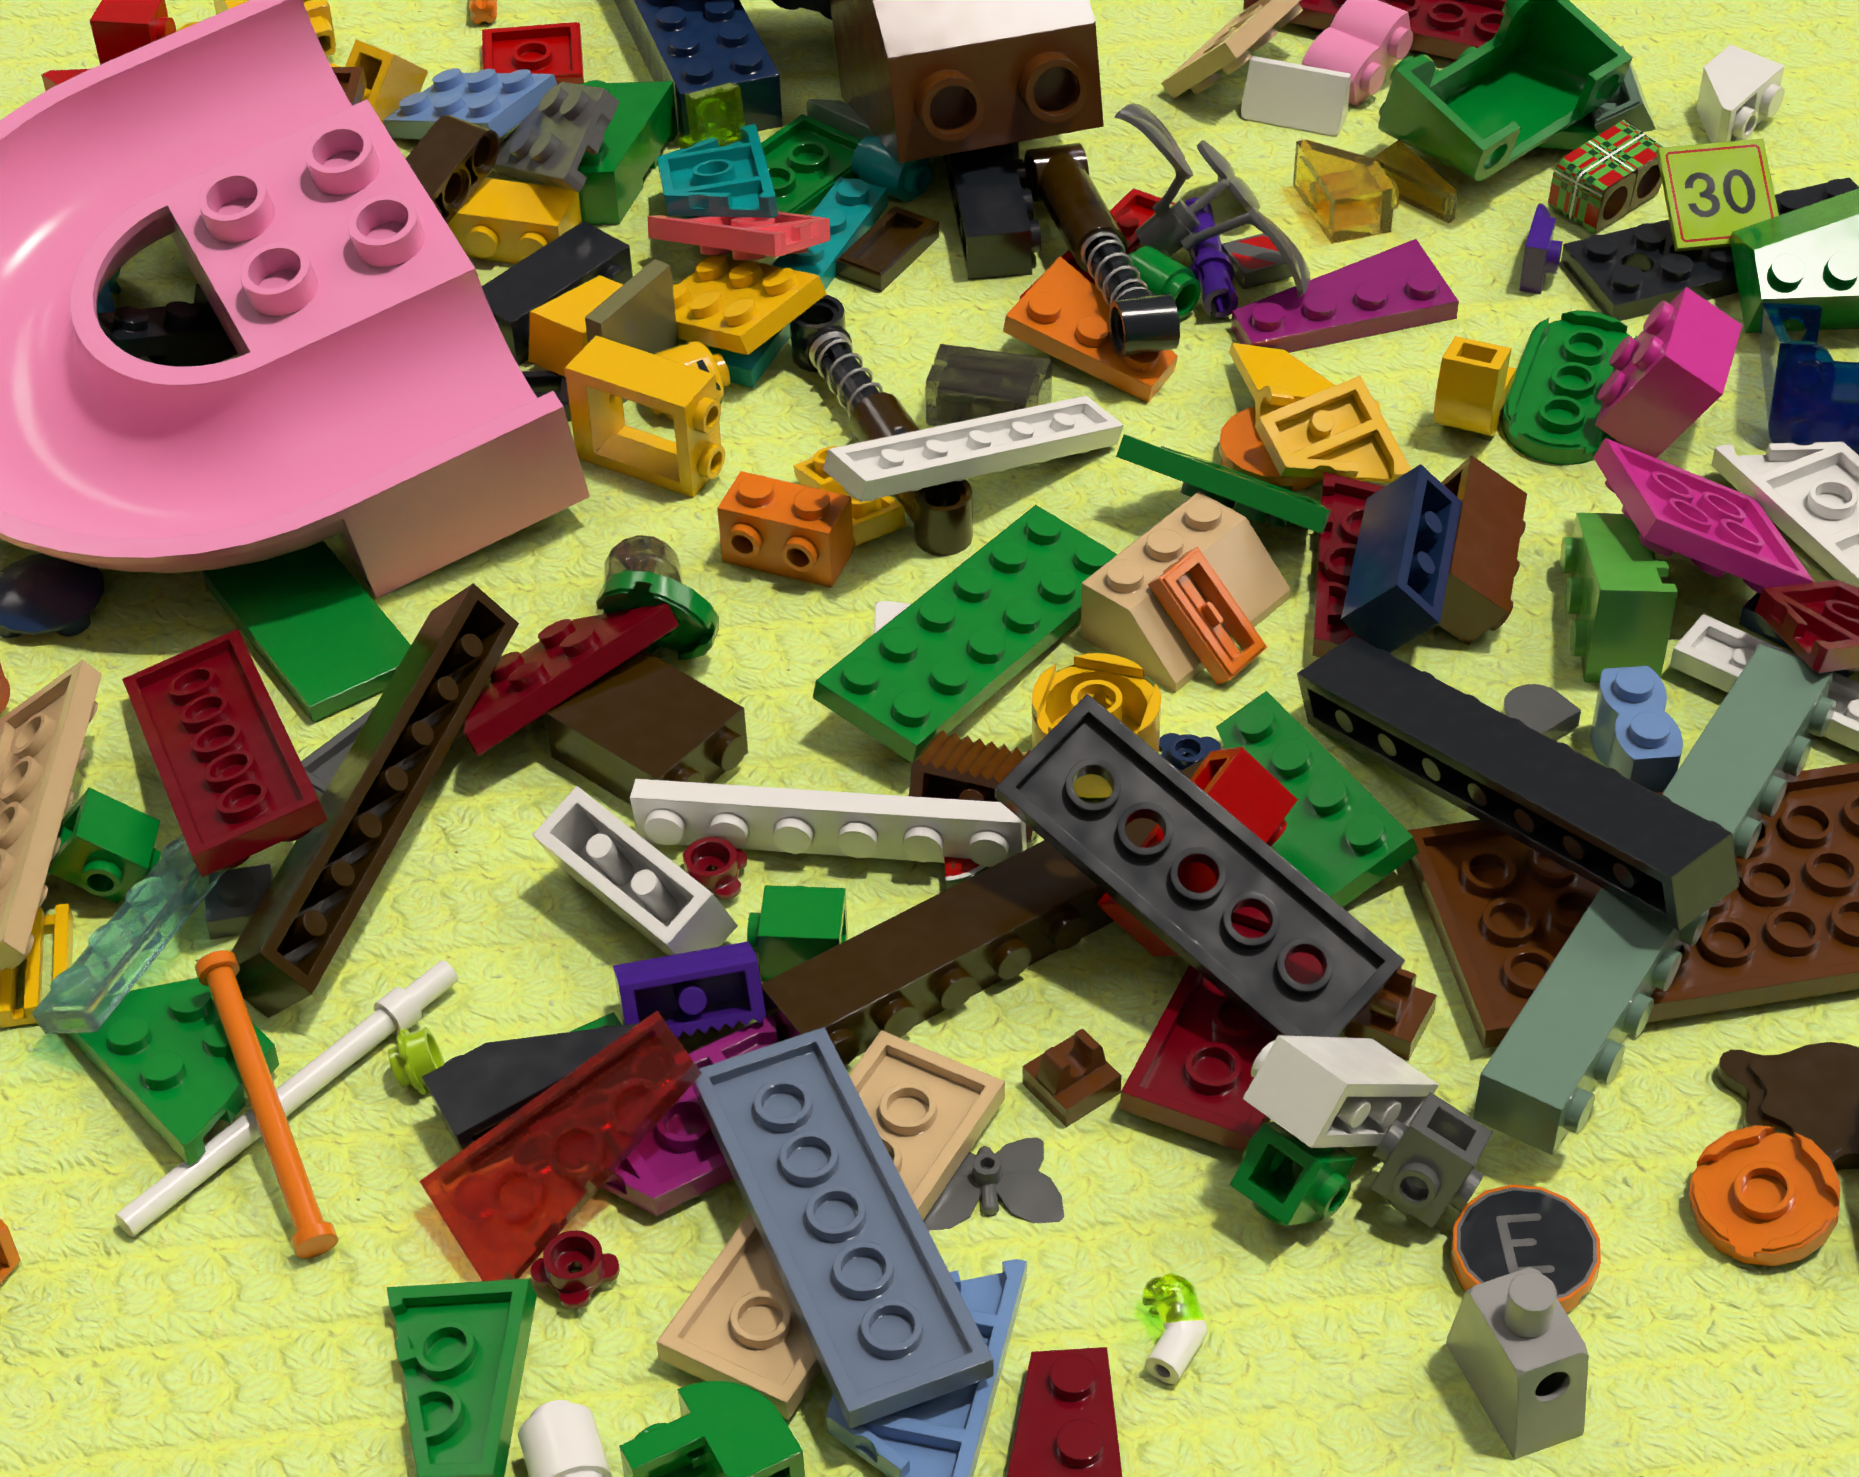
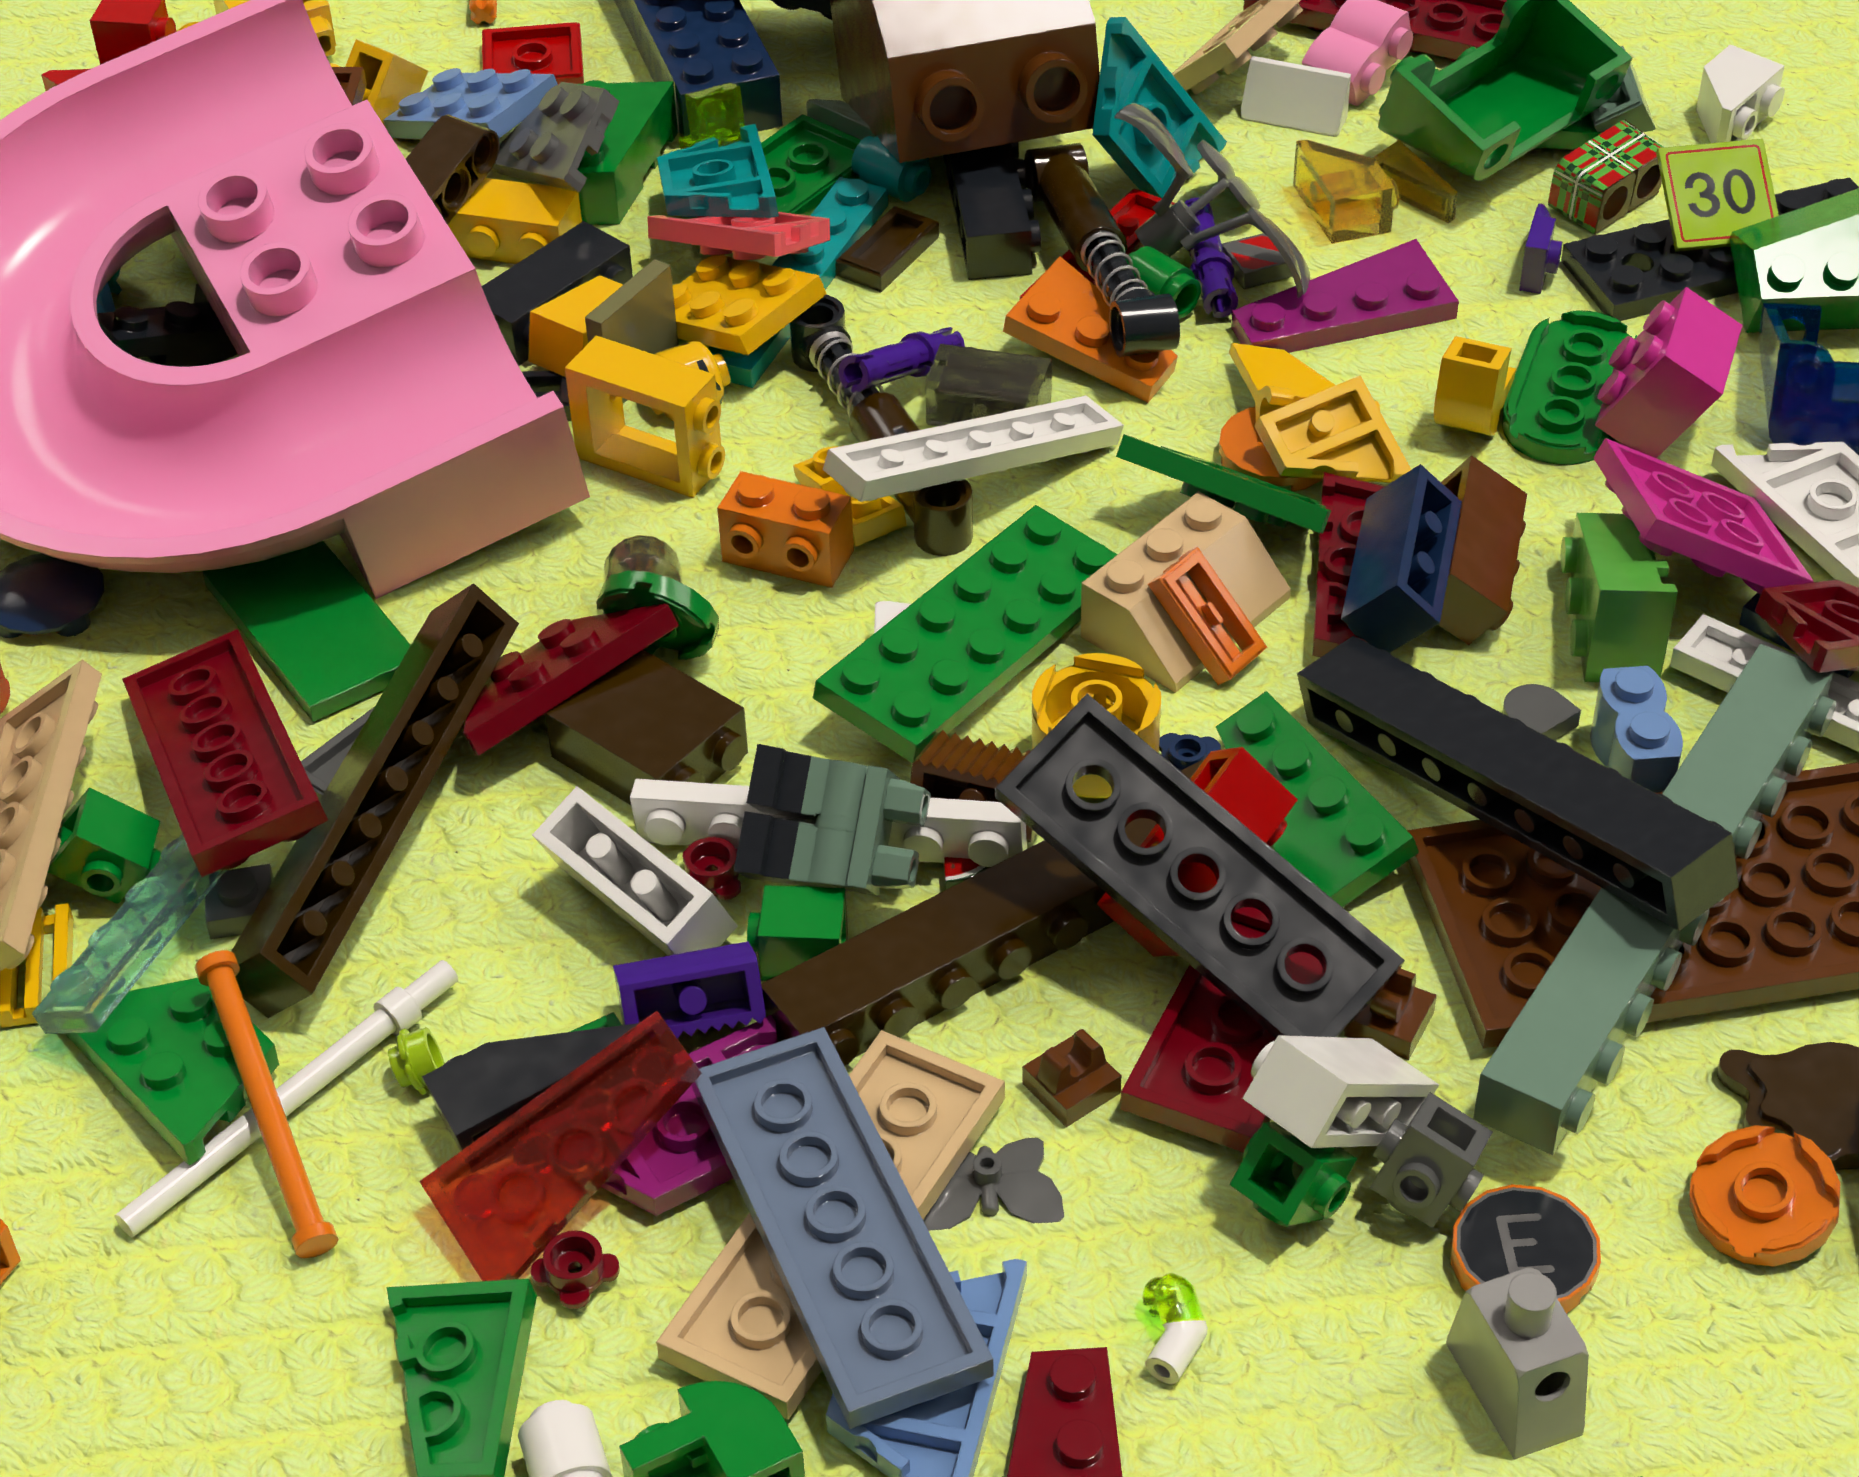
(851, 829): none -> sand green hips
(895, 361): none -> dark purple pin
(1137, 75): none -> teal wing

